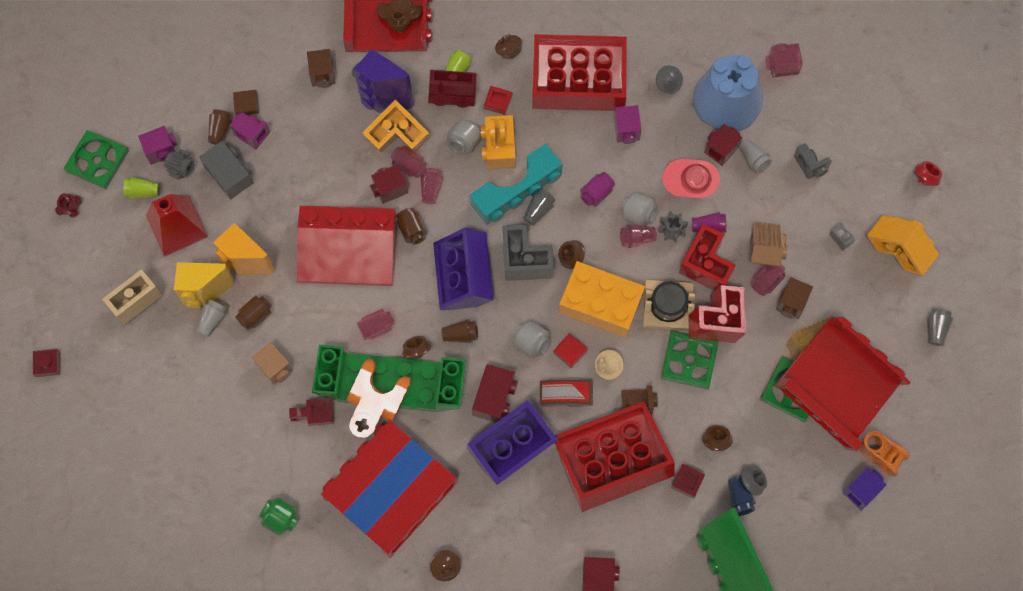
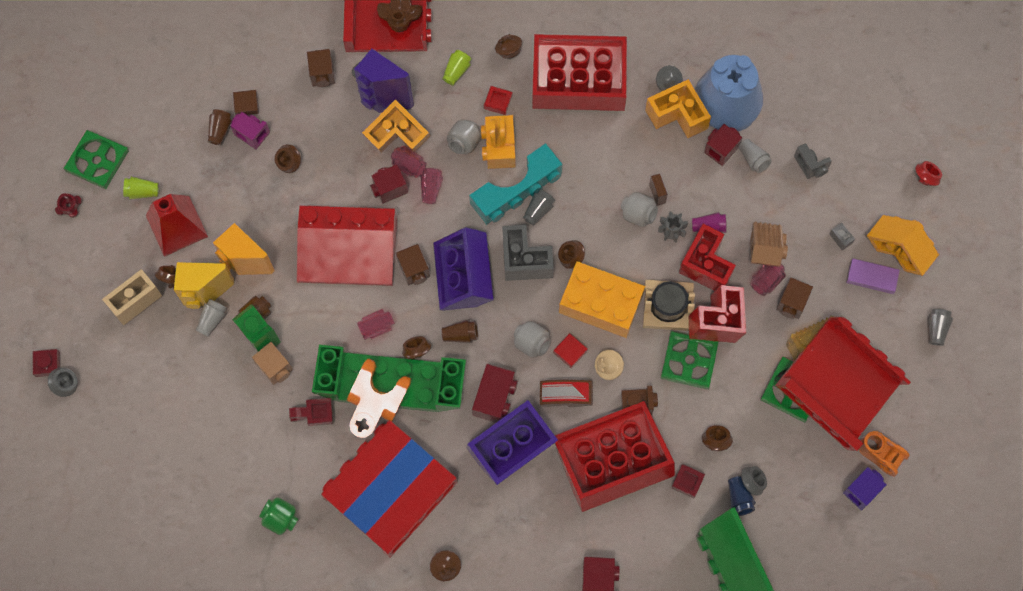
(62, 382): none -> dark grey hat
(157, 144): magenta brick -> none
(167, 275): none -> reddish brown hat
(179, 164): dark grey gear -> none
(226, 169): dark grey brick -> none
(255, 328): none -> green slope
(288, 158): none -> reddish brown hat
(411, 226): reddish brown brick -> none
(413, 265): none -> reddish brown brick
(452, 88): dark red brick -> none
(597, 189): magenta brick -> none
(627, 124): magenta brick -> none
(637, 235): clear pink cone -> none
(658, 189): none -> reddish brown tile
(679, 104): none -> light orange brick
(691, 178): coral piece -> none
(784, 60): clear pink brick -> none
(873, 276): none -> medium lavender tile

